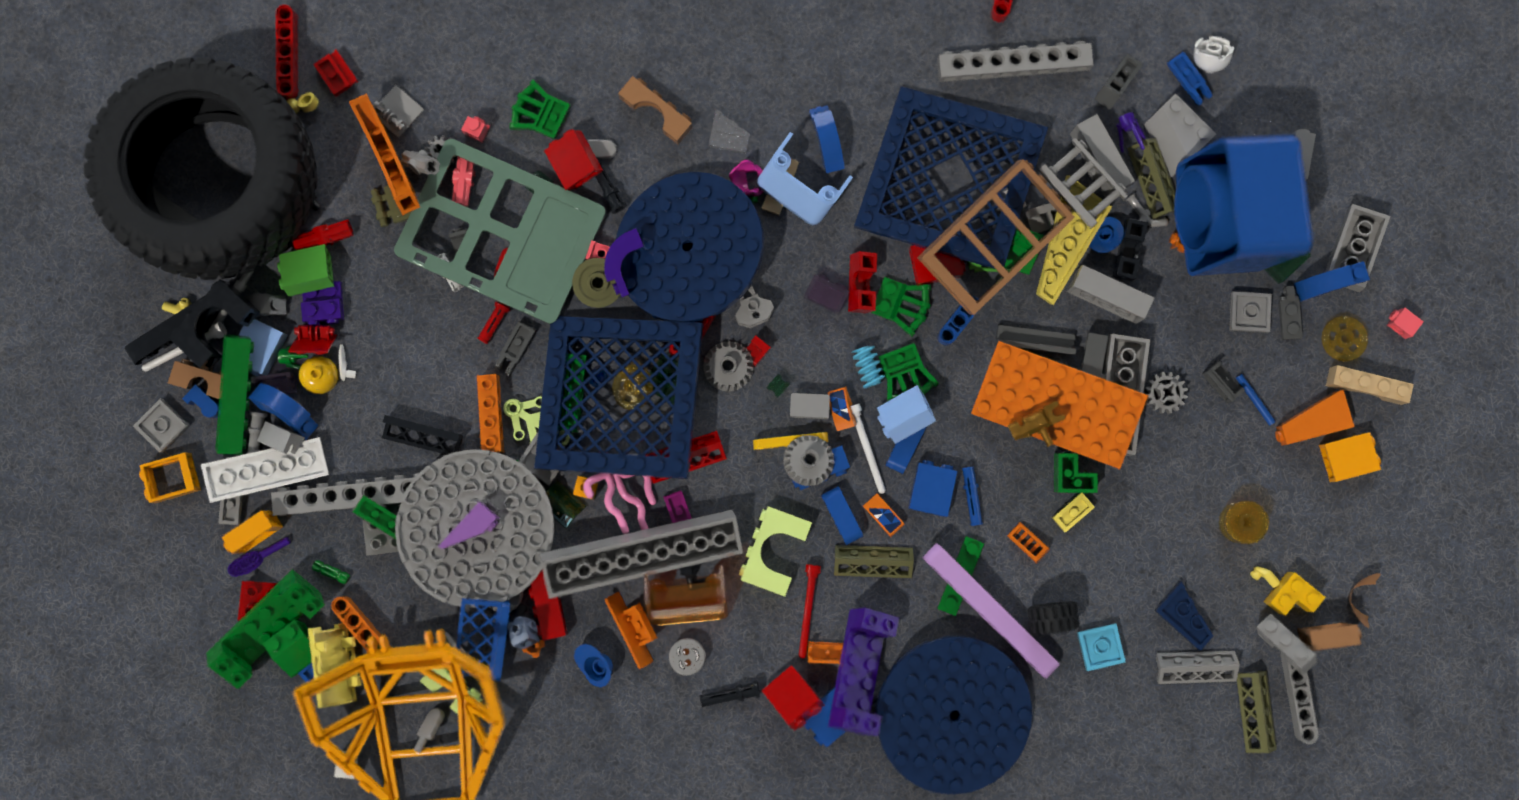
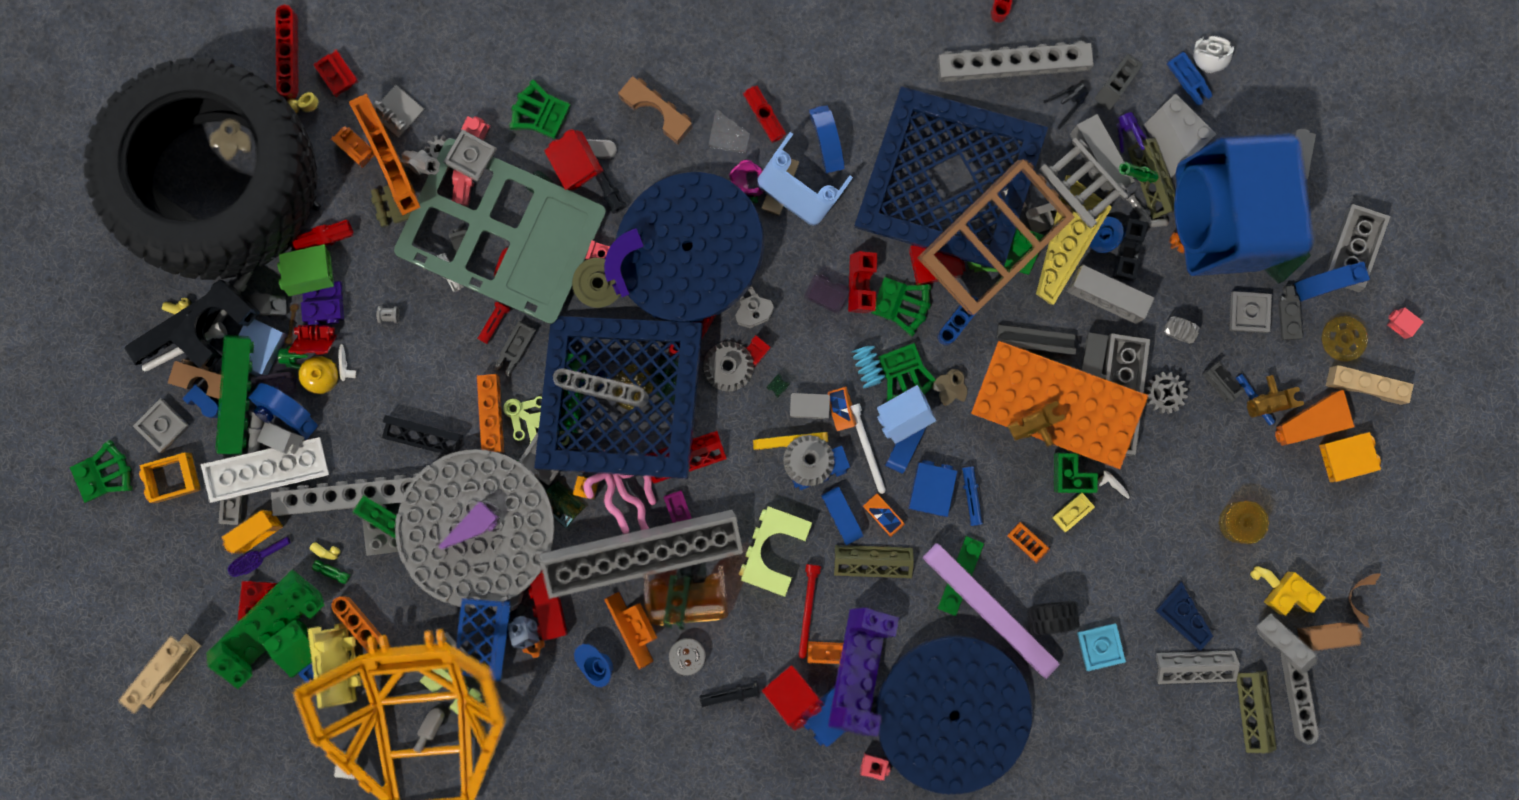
(90, 478): none -> green plate
(160, 673): none -> tan fence
(230, 142): none -> dark tan plate
(263, 414): none -> clear blue tile
(288, 340): none -> clear orange hinge
(331, 554): none -> light yellow arm
(353, 146): none -> orange hinge
(394, 317): none -> light grey bush
(470, 155): none -> light grey plate
(592, 384): none -> light grey beam
(681, 609): none -> clear green piece
(758, 104): none -> red piece
(866, 766): none -> coral brick
(950, 390): none -> dark tan plate
(1075, 94): none -> black plant
(1108, 477): none -> white bar
(1141, 173): none -> green pin
(1181, 329): none -> light grey gear
(1274, 401): none -> pearl gold piece

